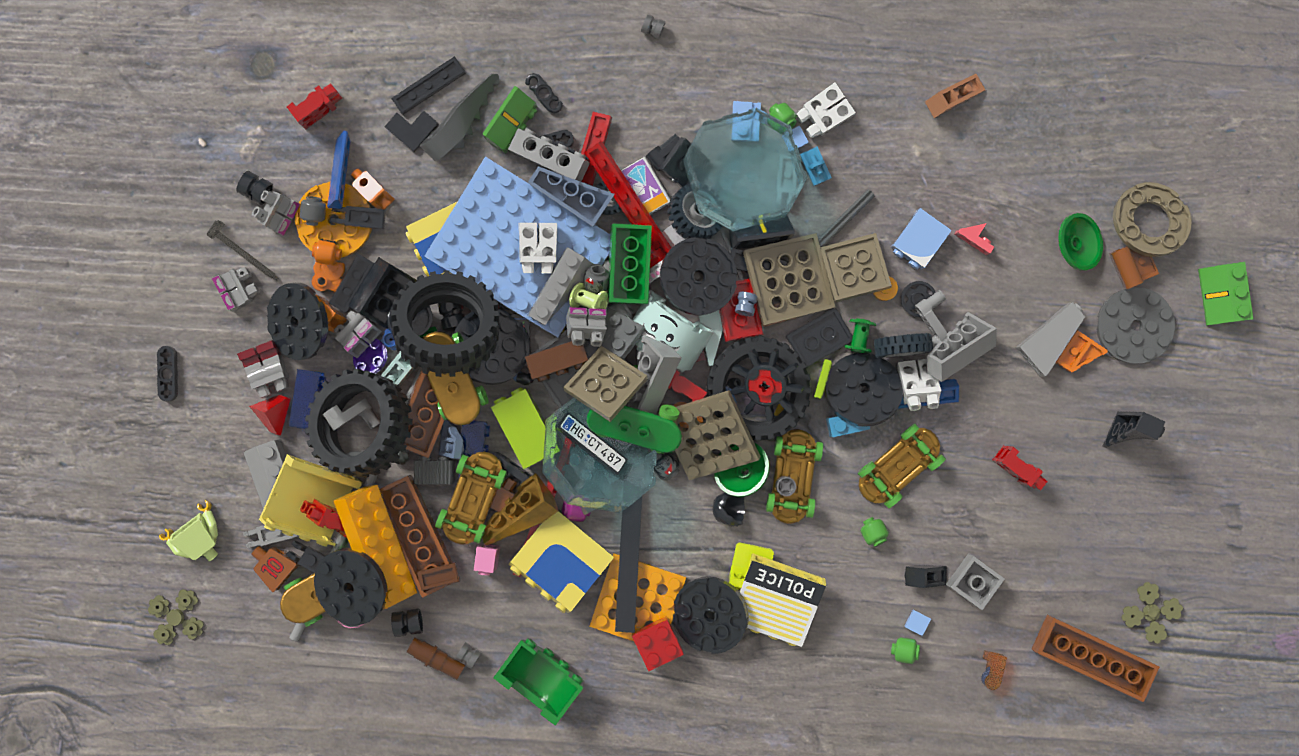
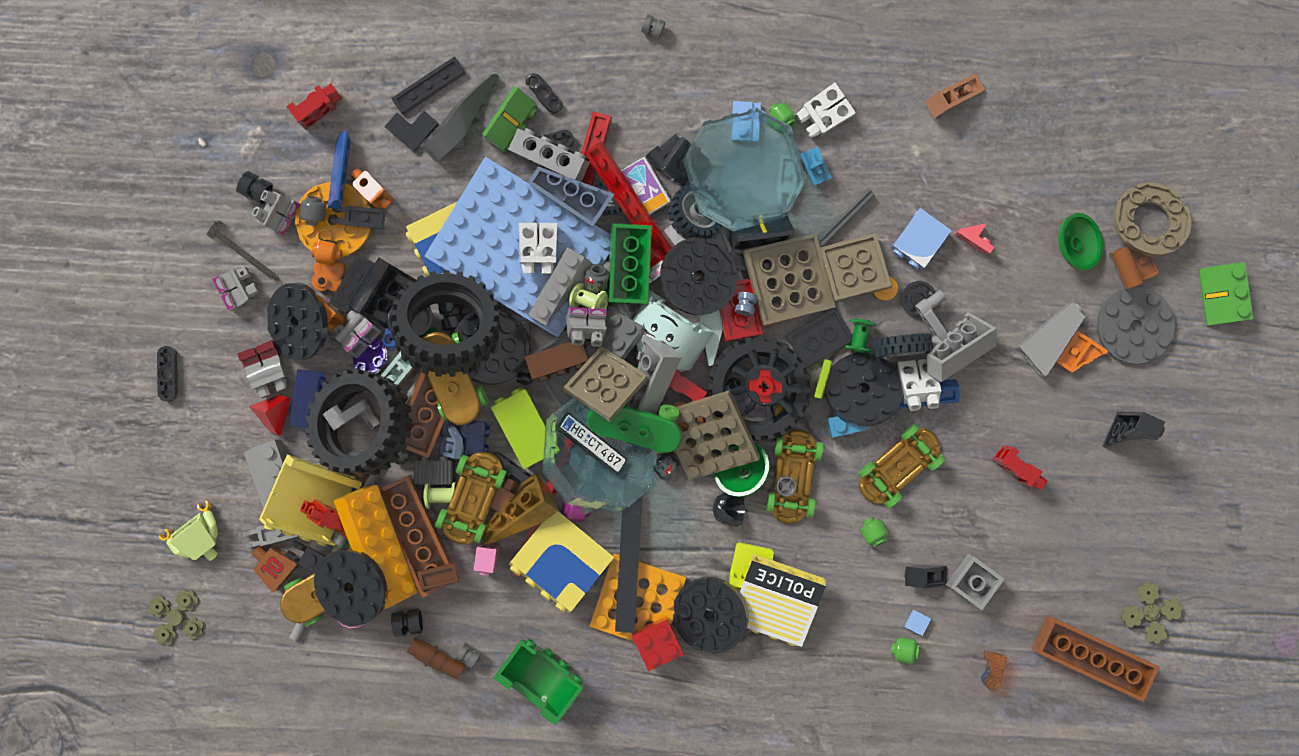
(438, 495): none -> yellowish green hose
(799, 137): light blue tile -> none

